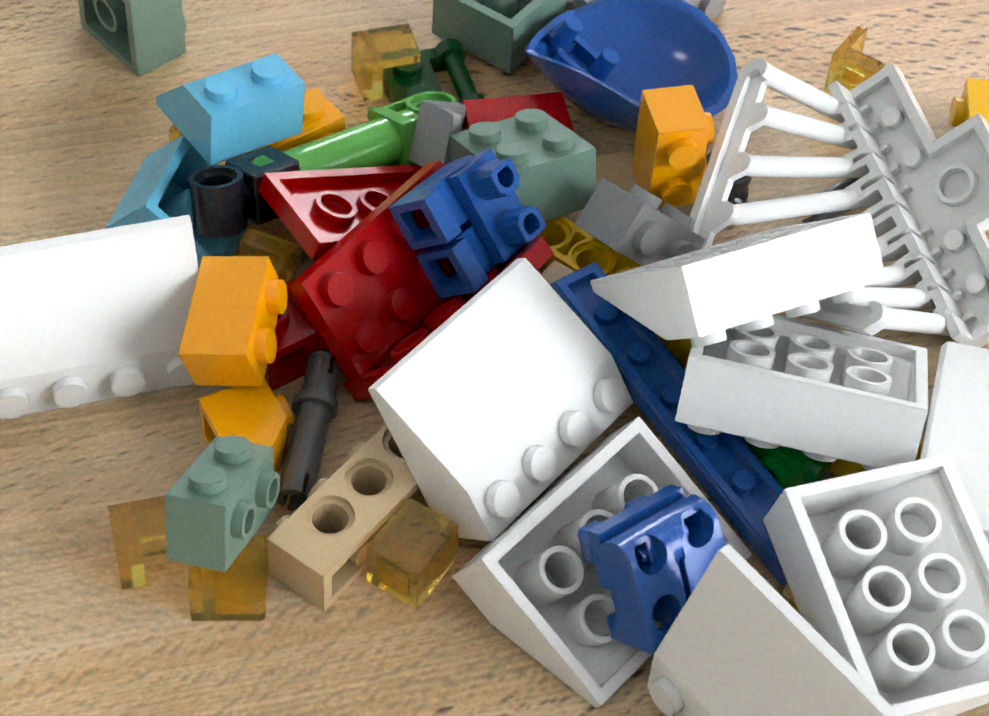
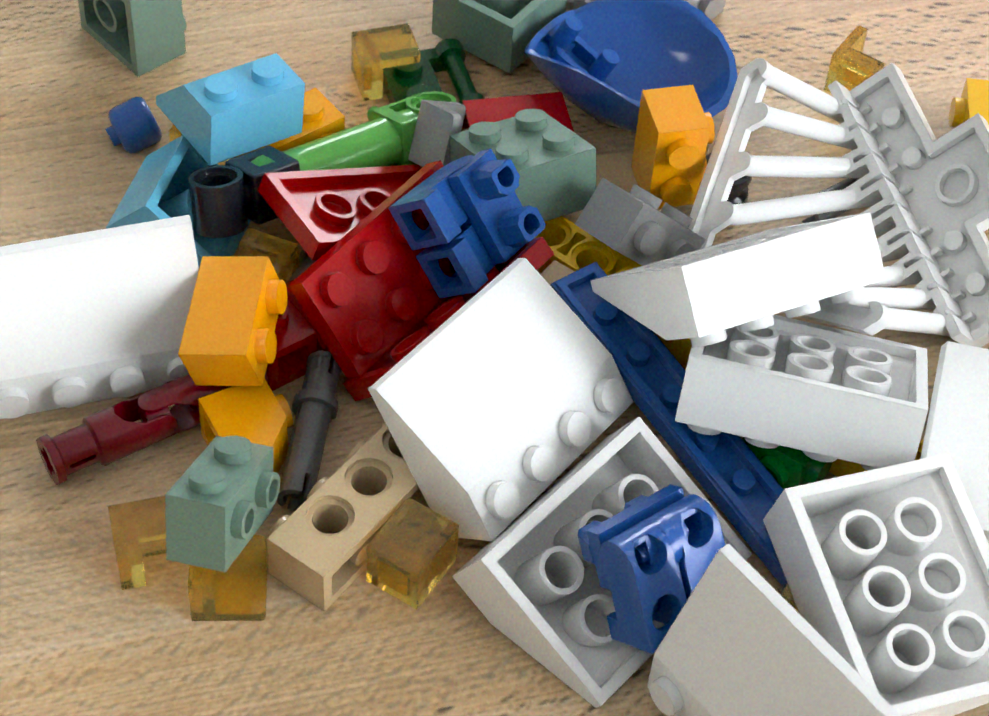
(115, 434): none -> dark red piece
(133, 125): none -> blue piece

